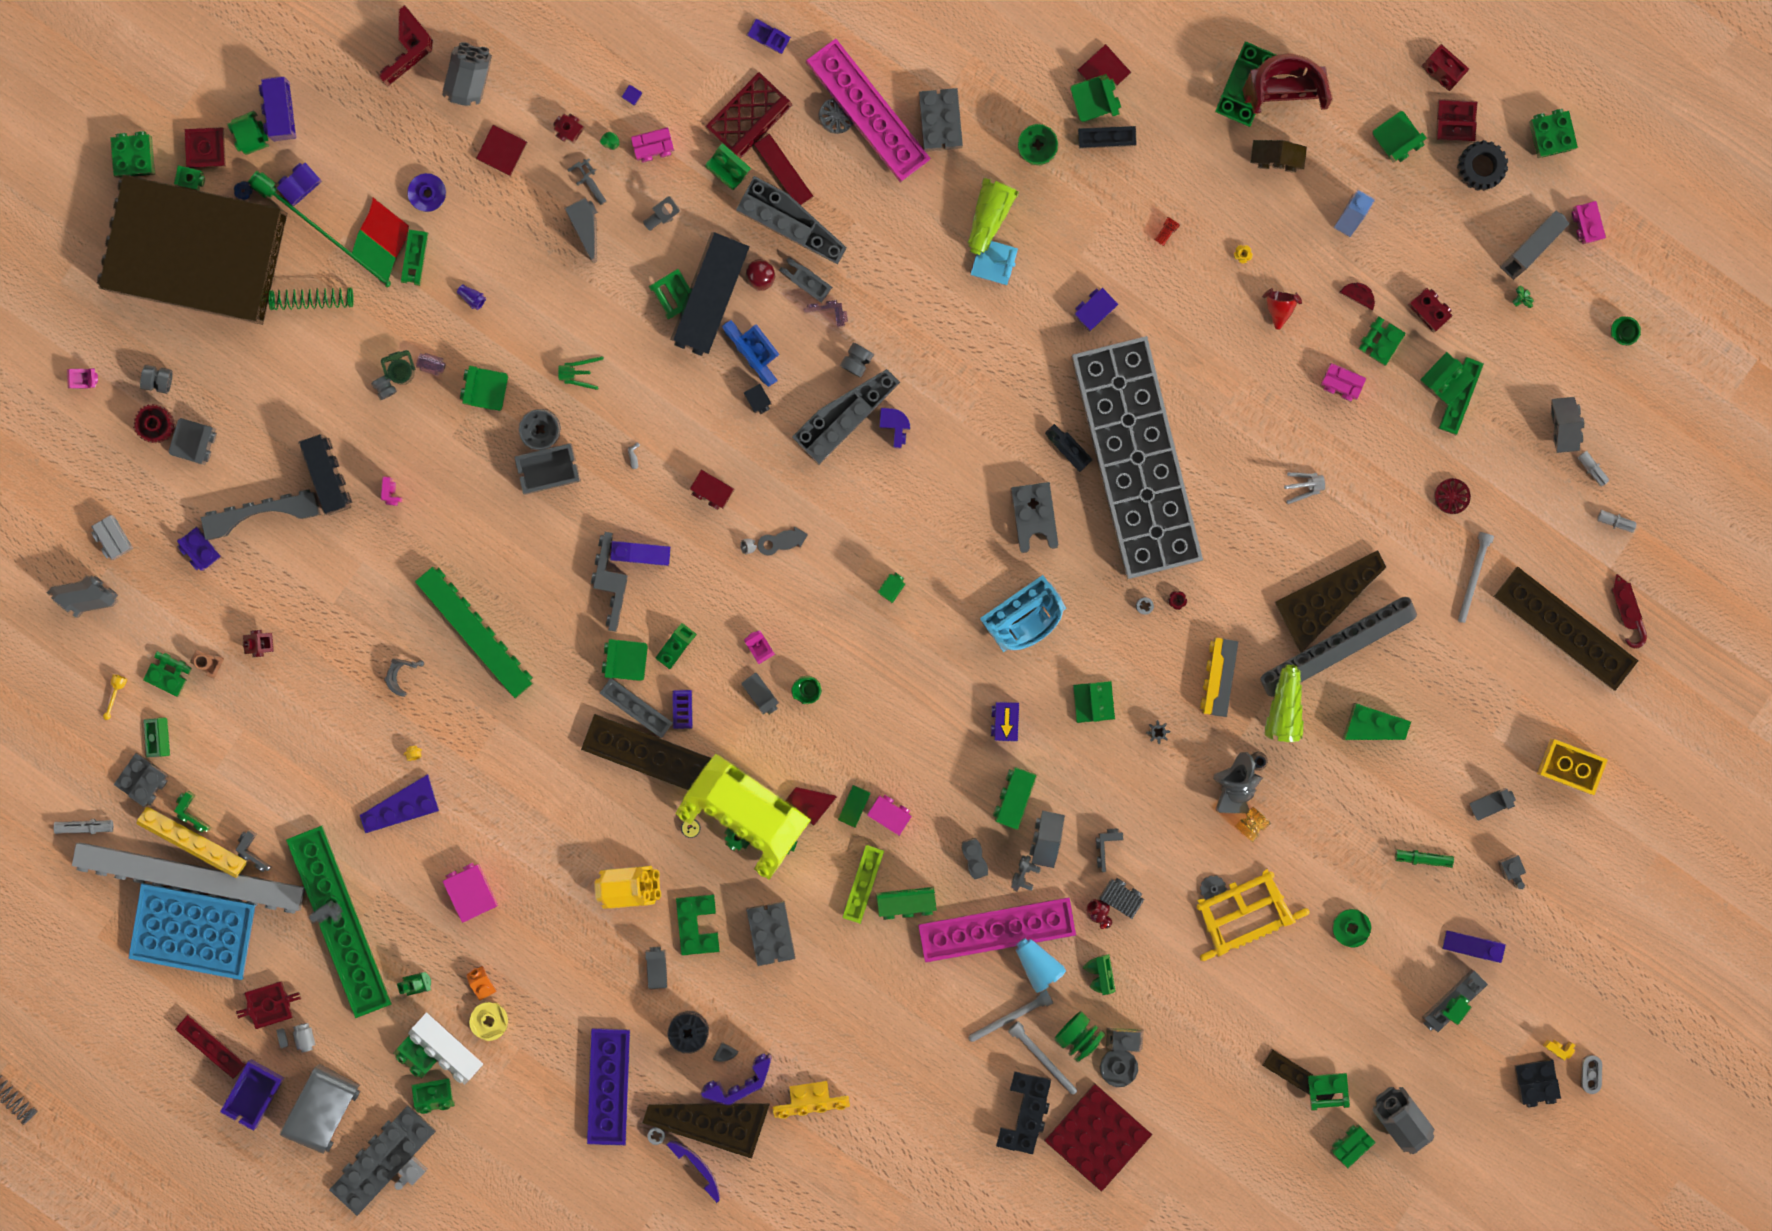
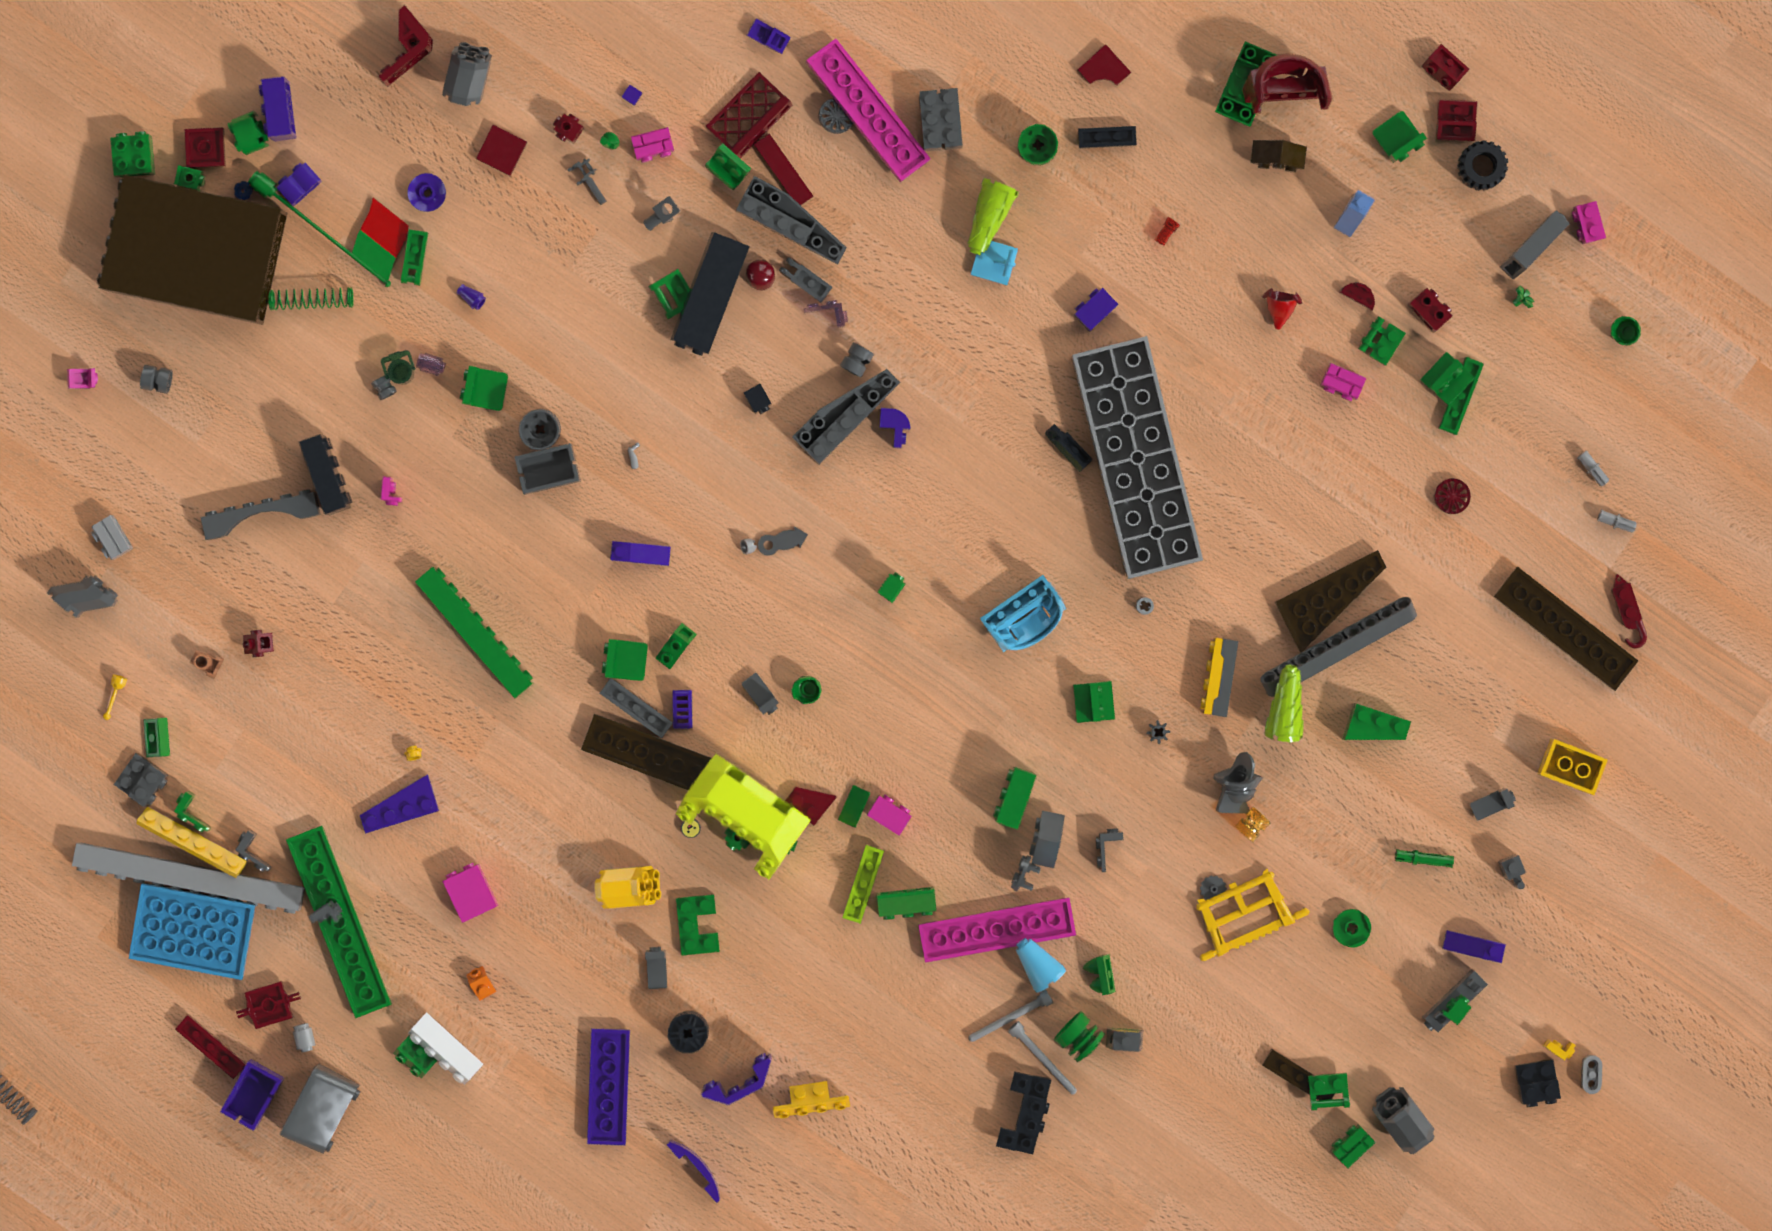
(84, 826): light grey pin -> none
(164, 427): dark red brick -> none
(165, 679): green plate -> none
(192, 441): dark grey bracket -> none
(198, 549): dark purple bracket -> none
(282, 1038): dark grey tile -> none
(381, 1159): dark grey plate -> none
(391, 678): dark grey helmet -> none
(410, 1172): light grey brick -> none
(415, 984): green hips -> none
(432, 1096): green bracket -> none
(483, 1030): light yellow plate -> none
(567, 372): green plant -> none
(585, 222): dark grey slope -> none
(609, 581): dark grey bracket -> none
(653, 1141): light grey bush -> none
(712, 489): dark red brick -> none
(720, 1125): dark brown wing -> none
(725, 1053): dark grey tile -> none
(755, 348): blue bracket -> none
(759, 646): dark pink bracket -> none
(771, 933): dark grey piece -> none
(973, 853): dark grey brick -> none
(1006, 721): dark purple brick -> none
(1034, 520): dark grey brick -> none
(1095, 98): green bracket -> none
(1098, 913): dark red animal -> none
(1098, 1137): dark red plate -> none
(1119, 1068): dark grey tile -> none
(1122, 898): dark grey brick -> none
(1177, 605): dark red plate -> none
(1238, 254): yellow plate -> none
(1256, 755): black cone -> none
(1315, 483): light grey plant -> none
(1484, 541): light grey piece -> none
(1553, 133): green brick -> none
(1567, 424): dark grey brick -> none

